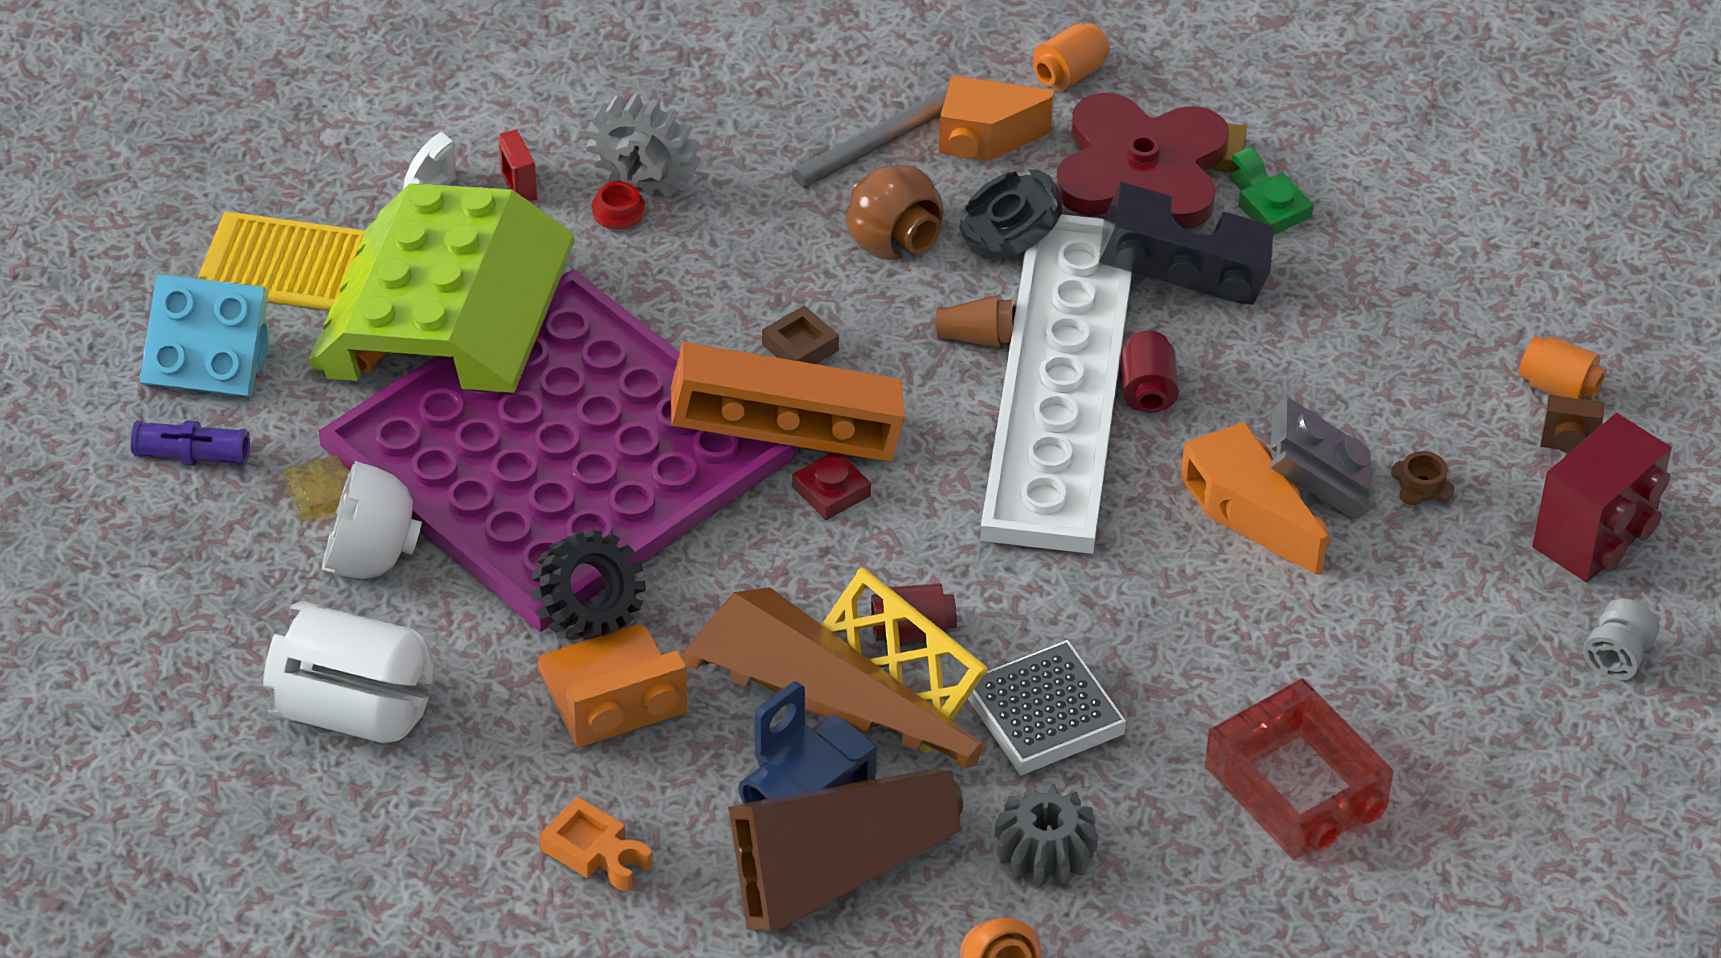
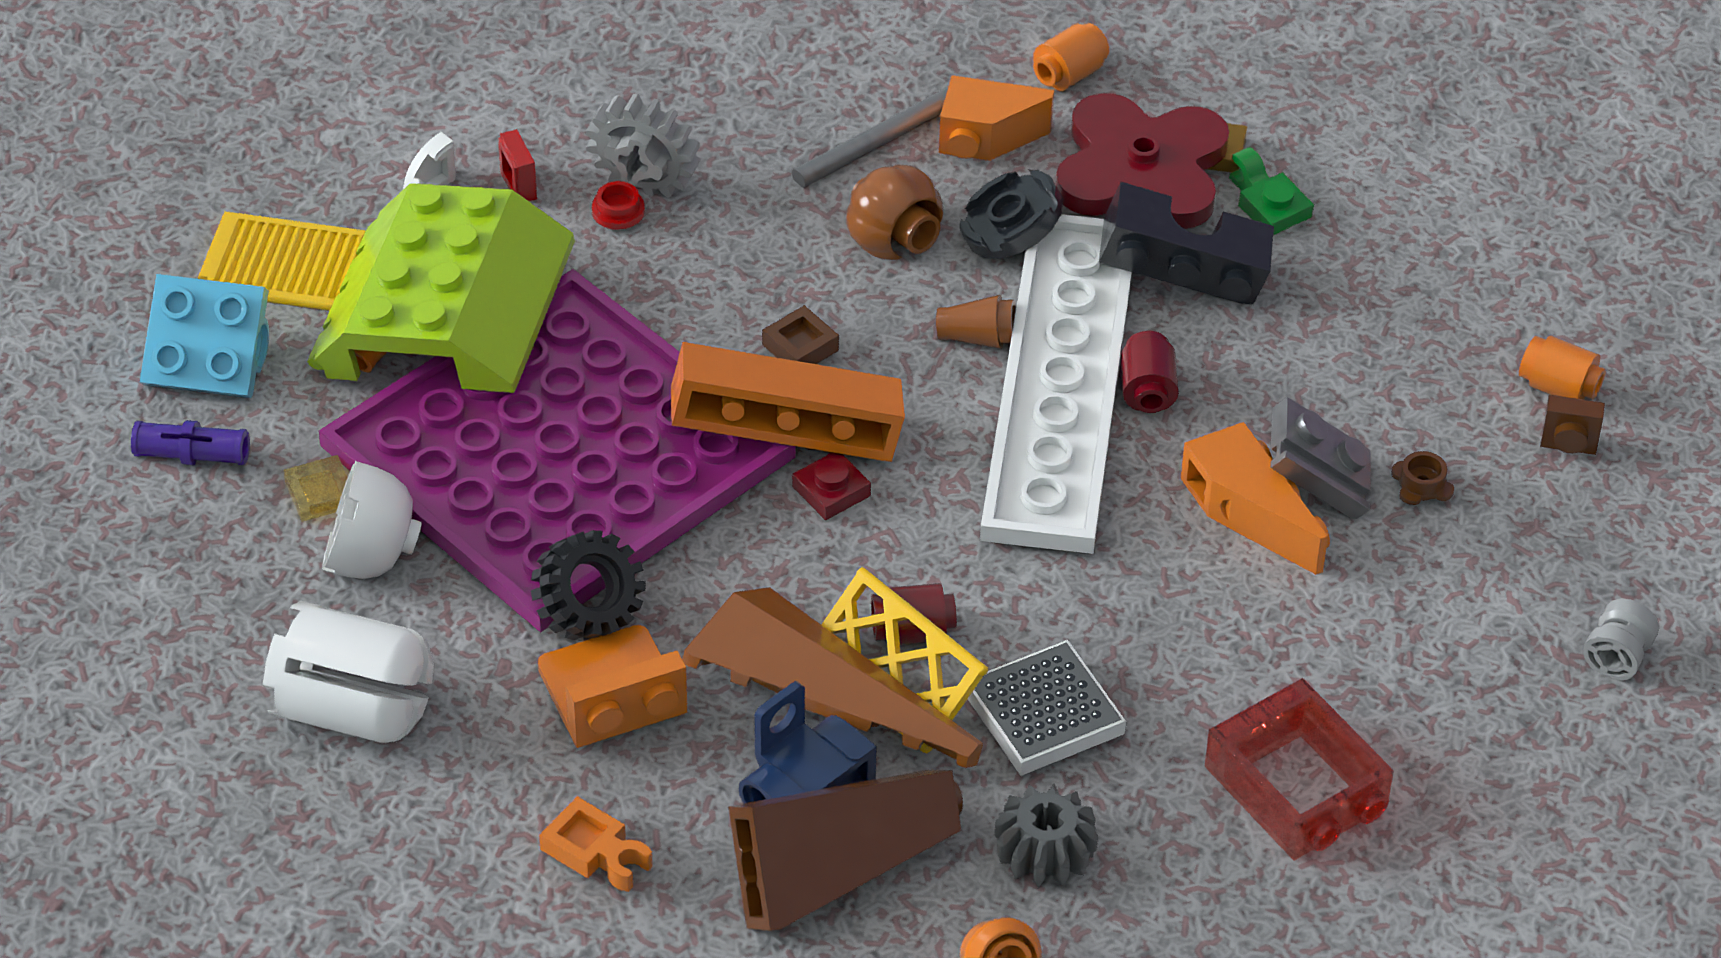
(1602, 498): dark red brick -> none

